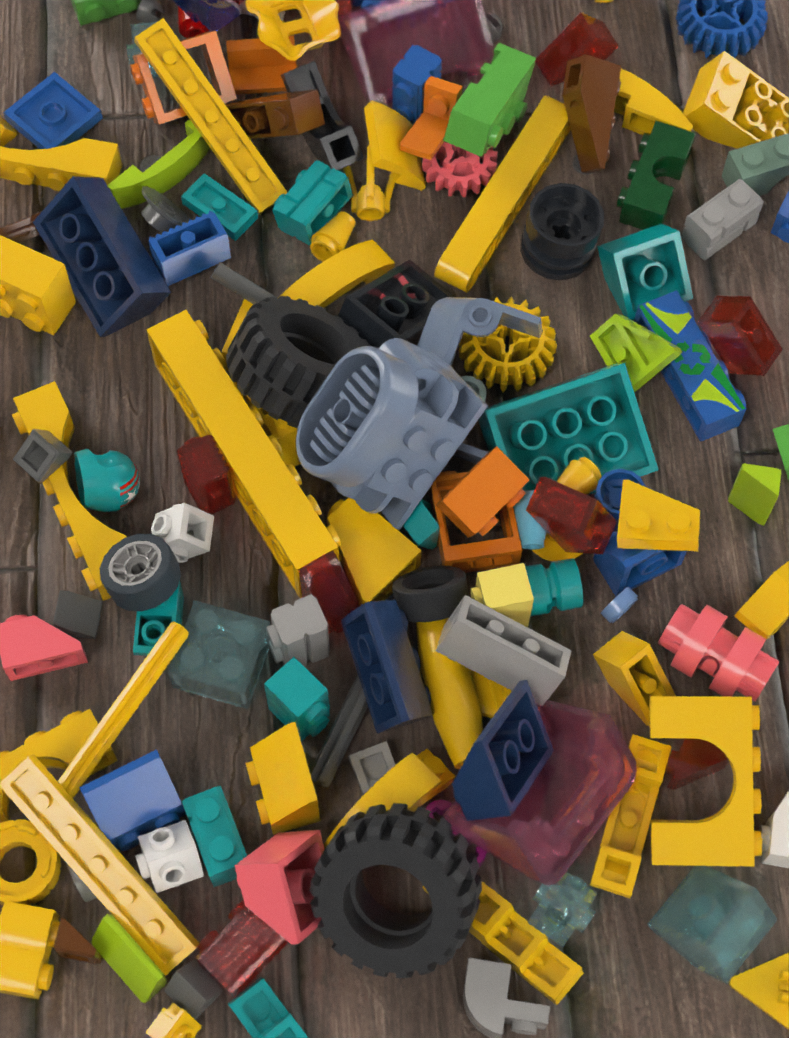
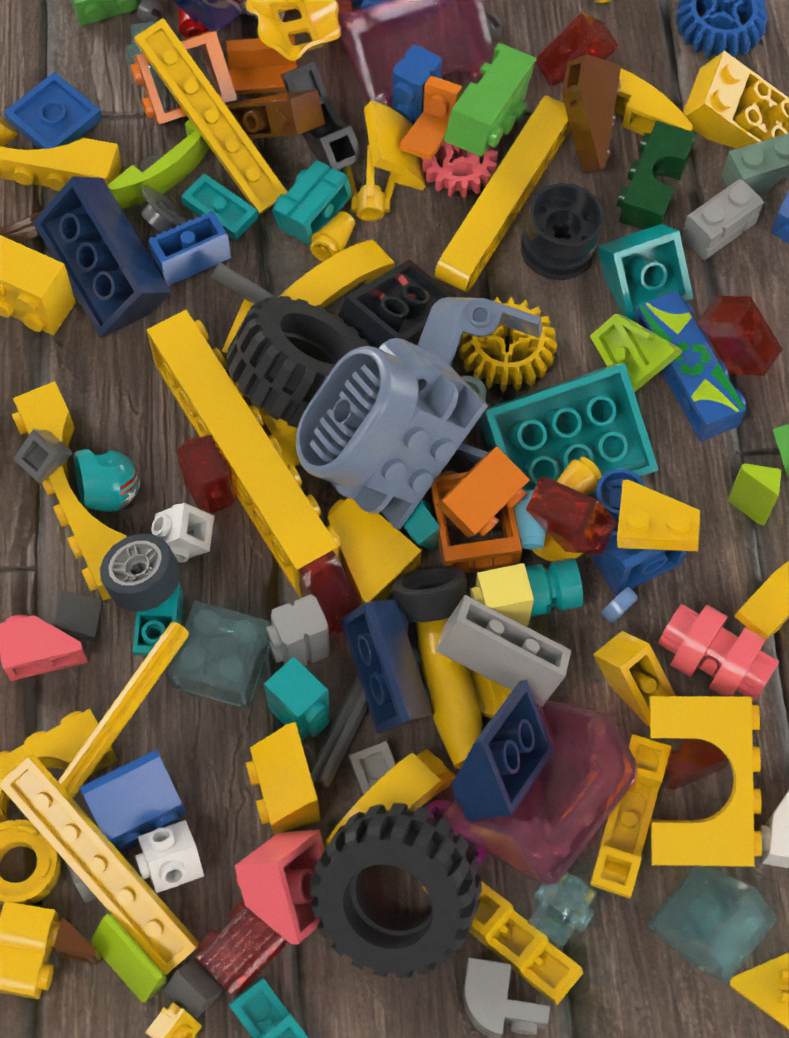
(215, 834): teal brick -> none

